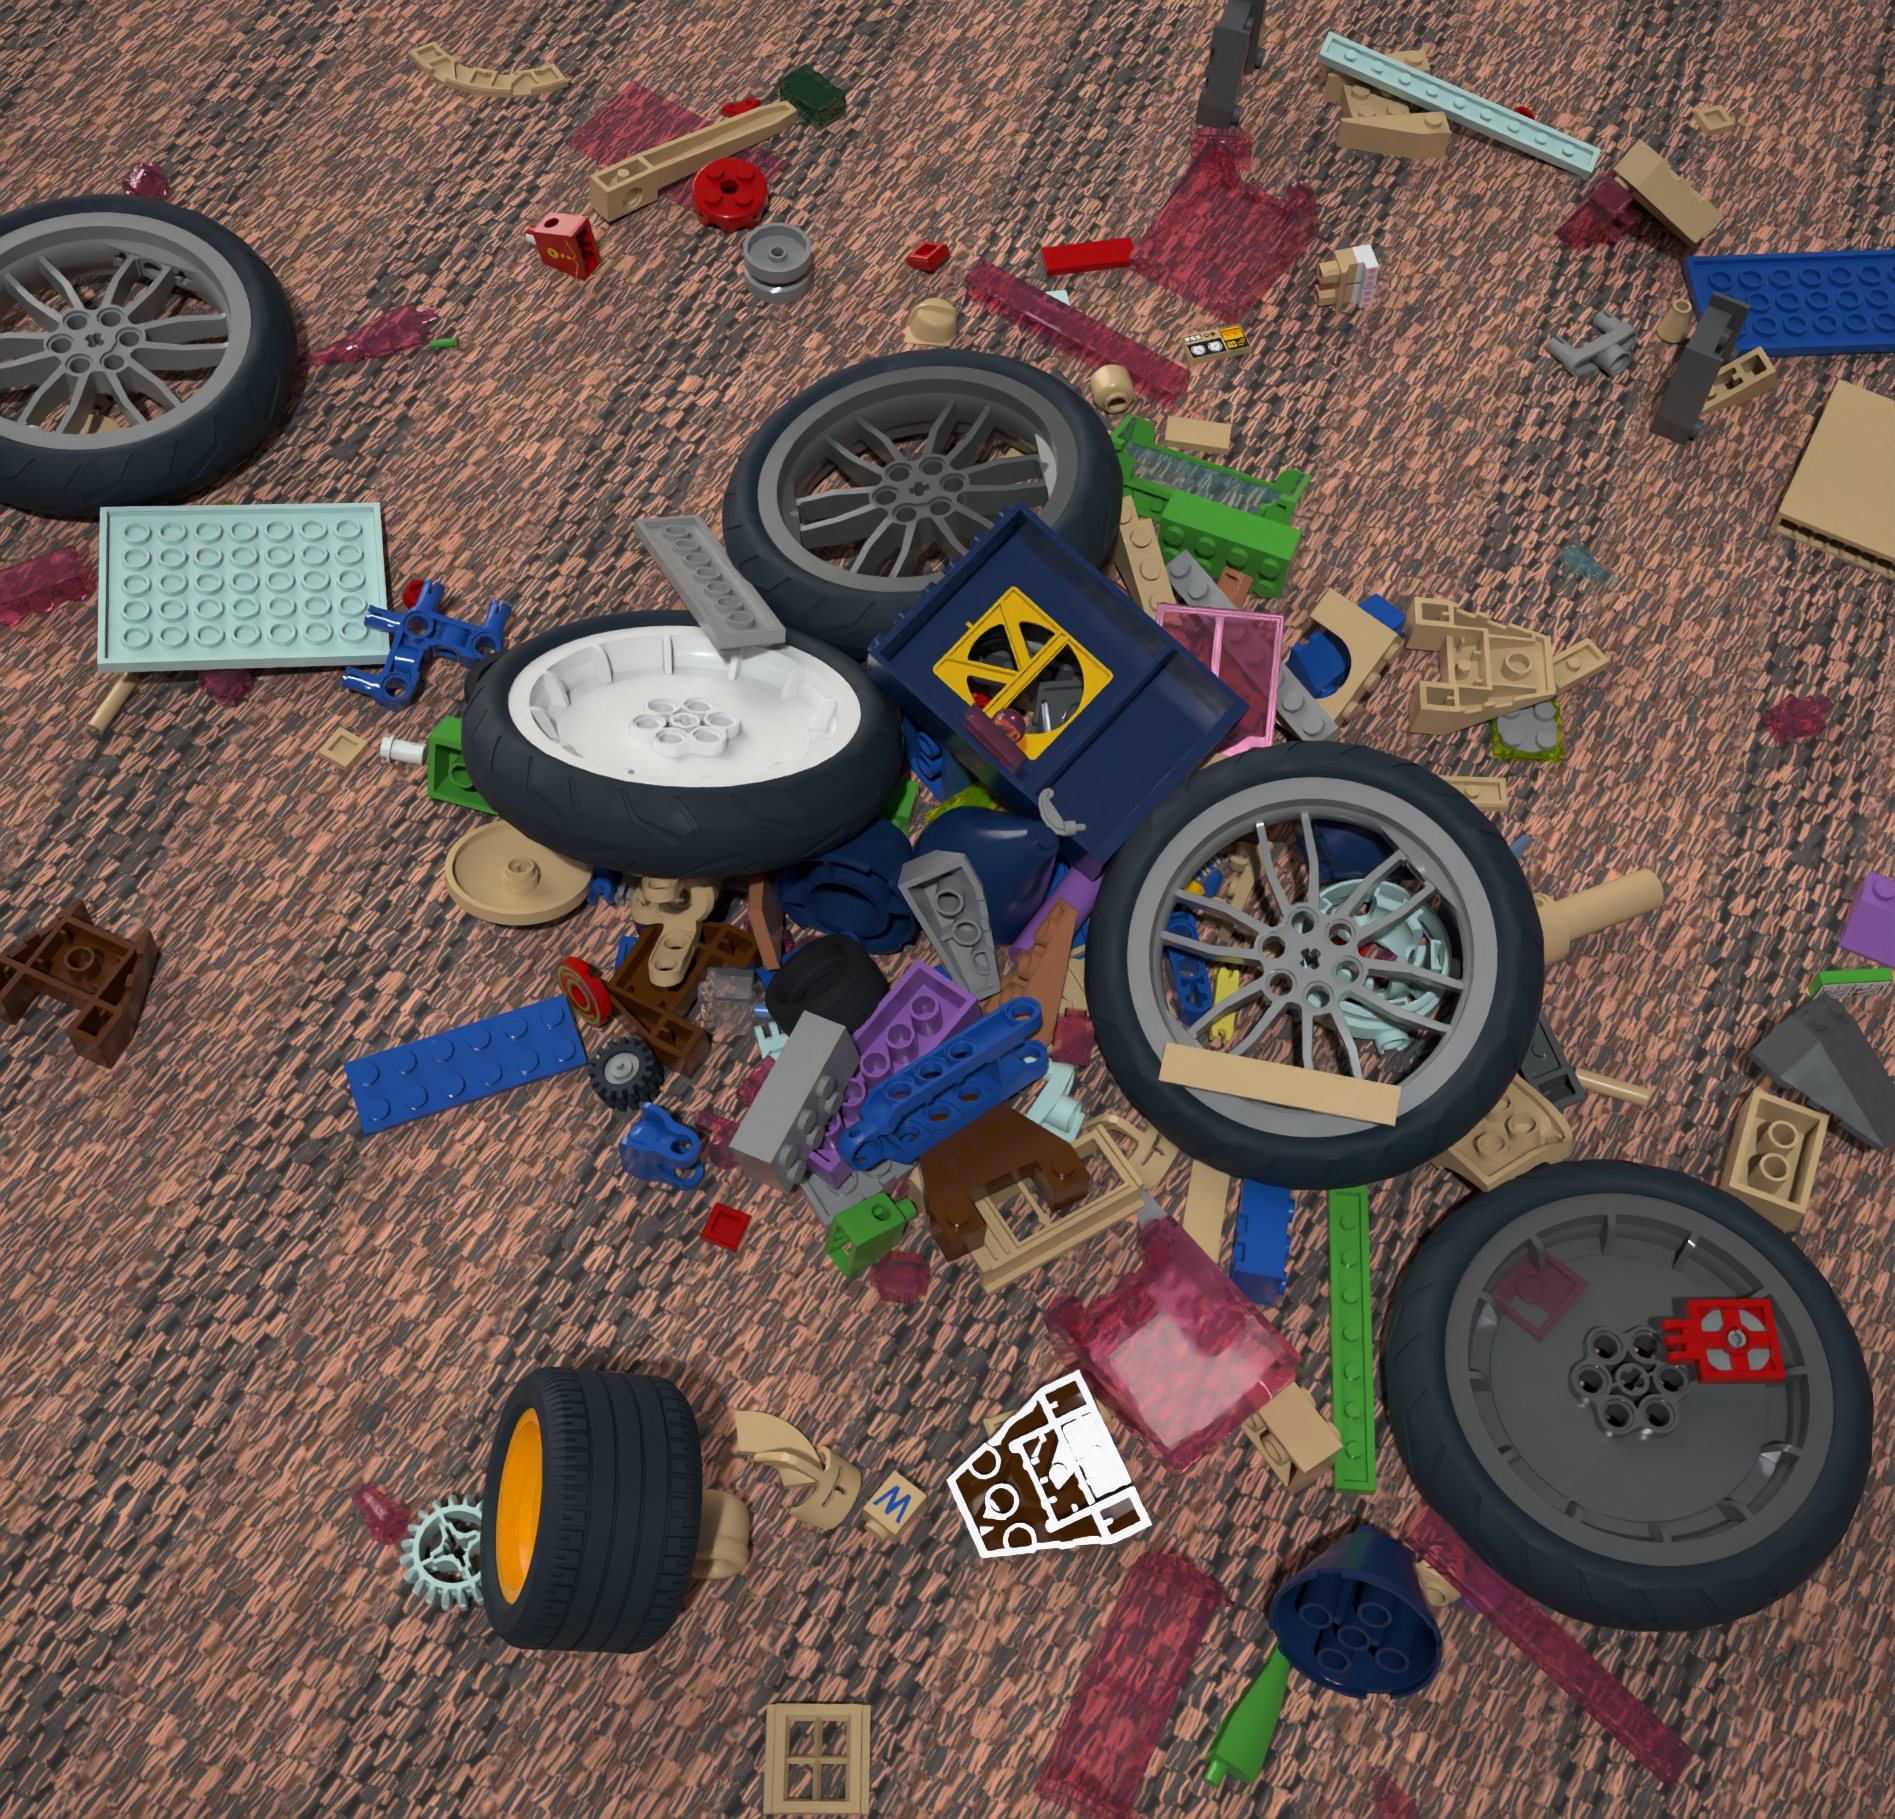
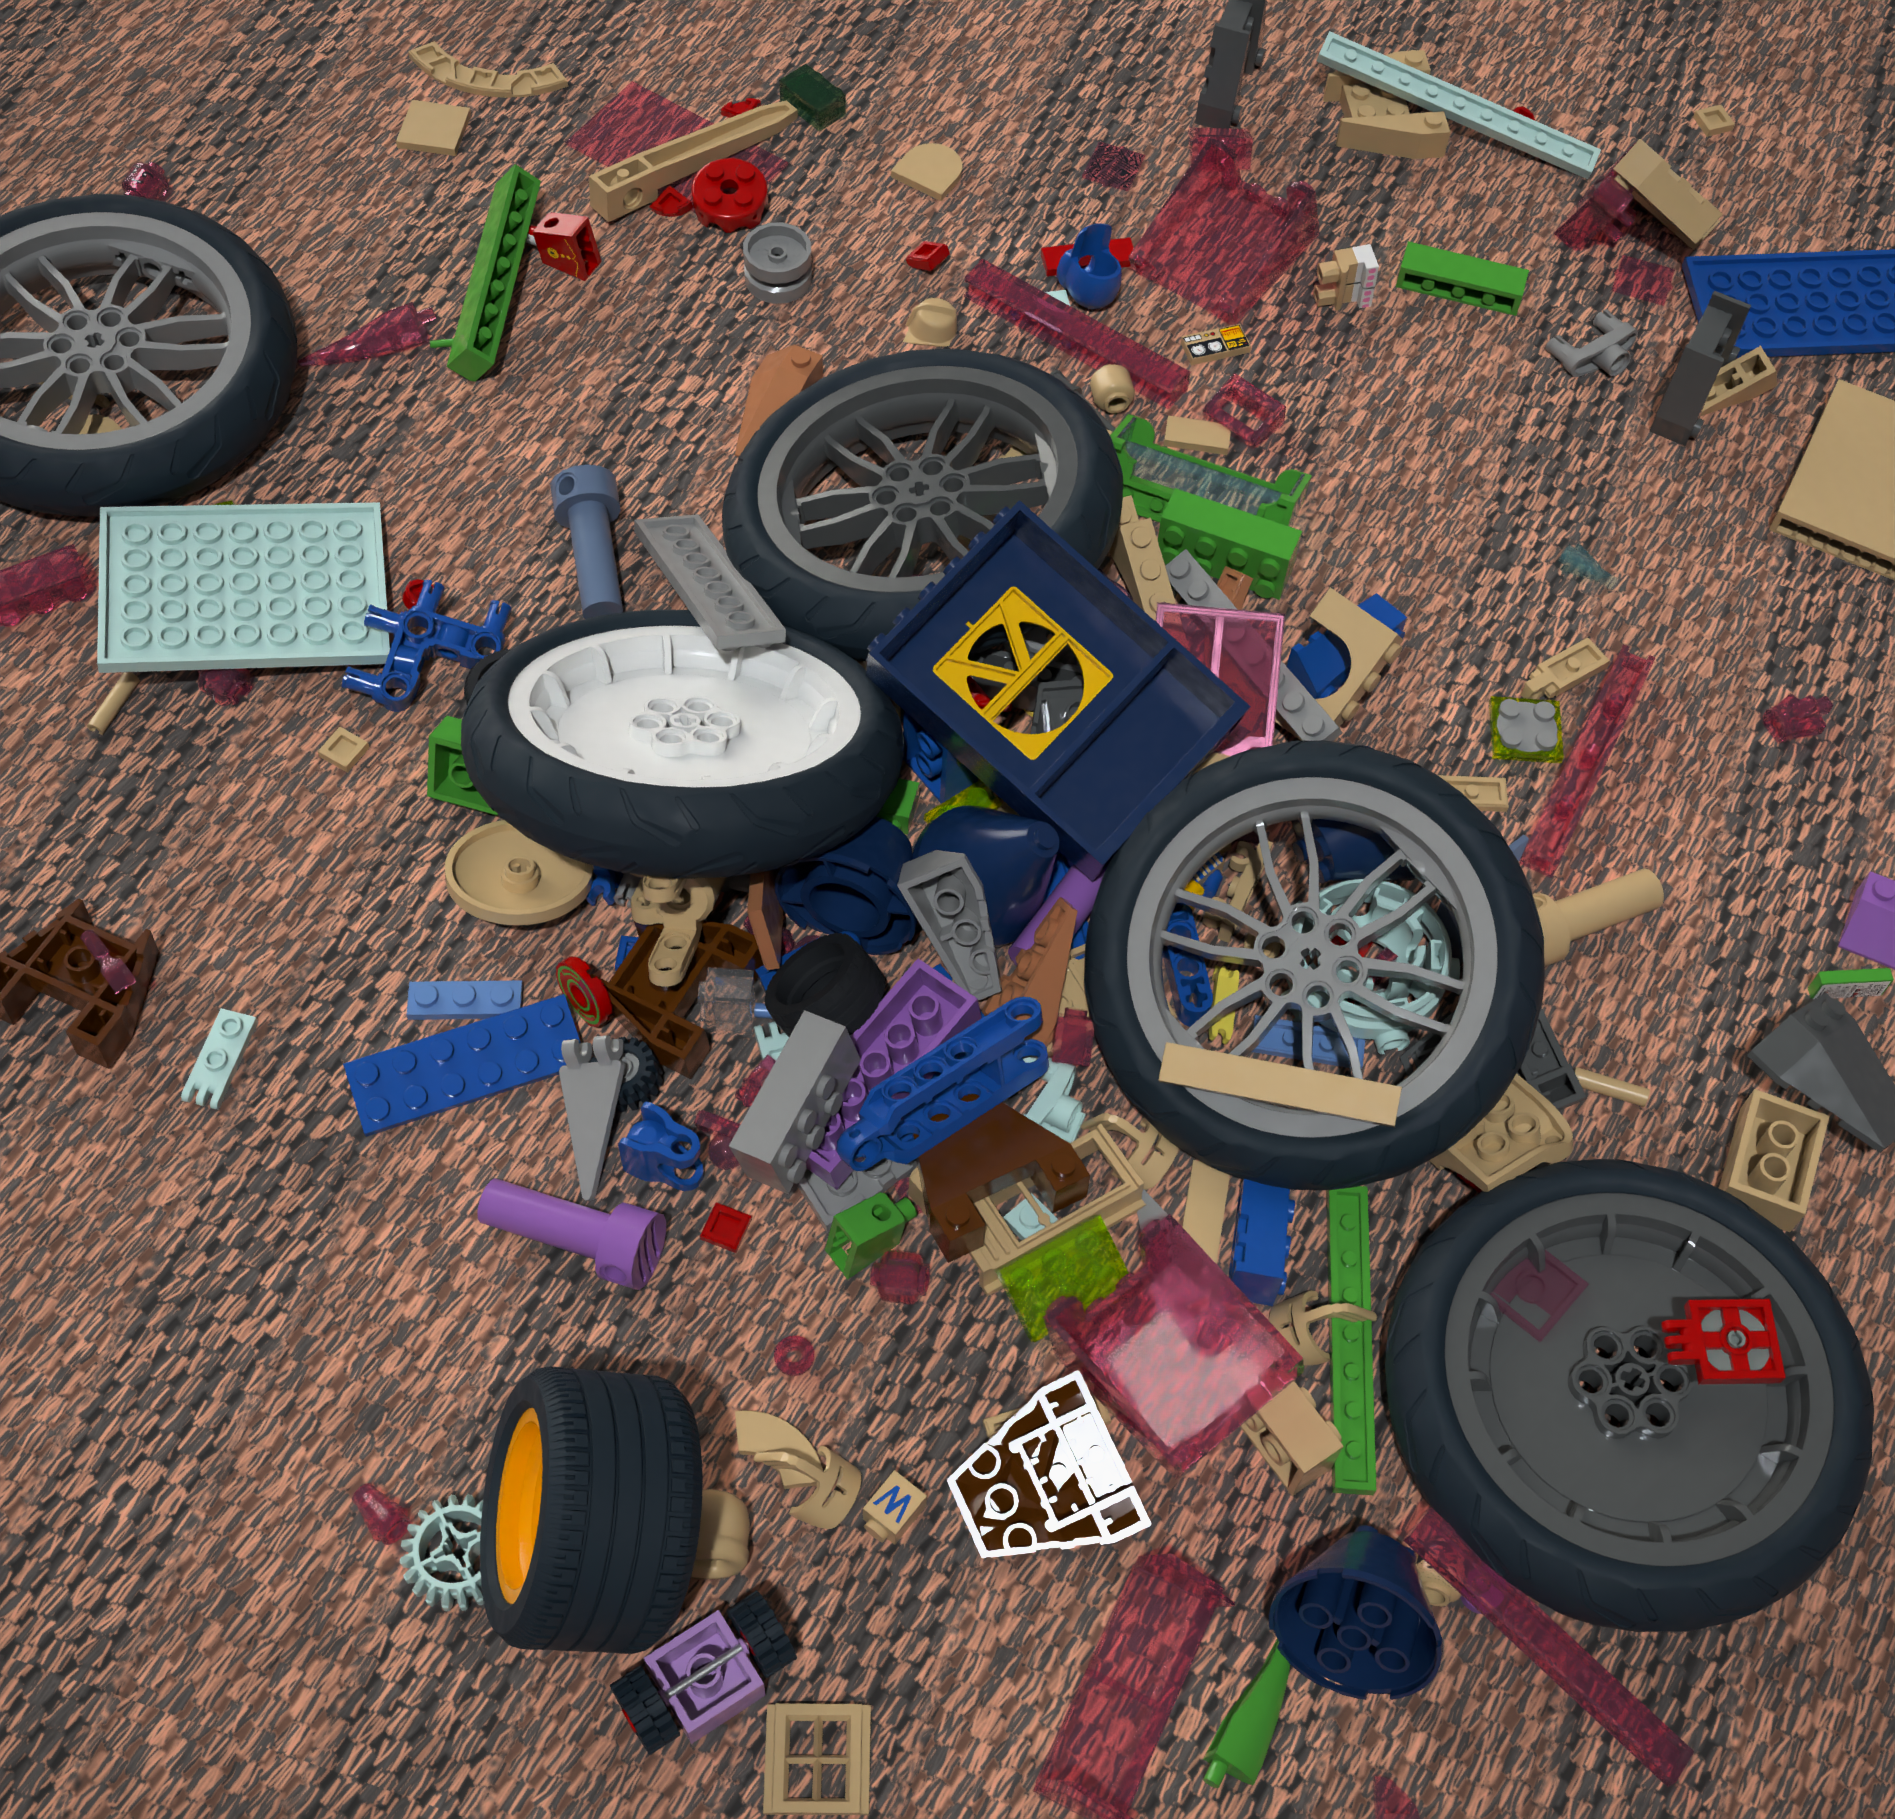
(112, 969): none -> clear pink piece
(219, 1058): none -> light aqua hinge
(403, 751): white pin -> none
(433, 128): none -> tan tile
(462, 999): none -> medium blue plate
(494, 274): none -> bright green brick
(586, 503): none -> sand blue piece
(591, 1102): none -> light grey flag
(621, 1243): none -> medium lavender piece
(671, 202): none -> red tile
(704, 1674): none -> brick
(774, 384): none -> nougat wedge
(789, 1344): none -> clear pink plate
(930, 169): none -> tan tile
(998, 734): clear pink tile -> none
(1024, 1220): none -> light aqua plate
(1052, 818): light grey piece -> none
(1074, 1263): none -> clear neon green plate
(1101, 279): none -> blue piece
(1113, 166): none -> clear pink piece
(1251, 400): none -> clear pink tile
(1281, 1315): none -> tan helmet
(1286, 1042): none -> medium blue tile
(1462, 278): none -> bright green brick
(1482, 667): tan wedge -> none
(1586, 763): none -> clear pink tile
(1643, 280): none -> clear pink piece
(1675, 323): tan cone -> none

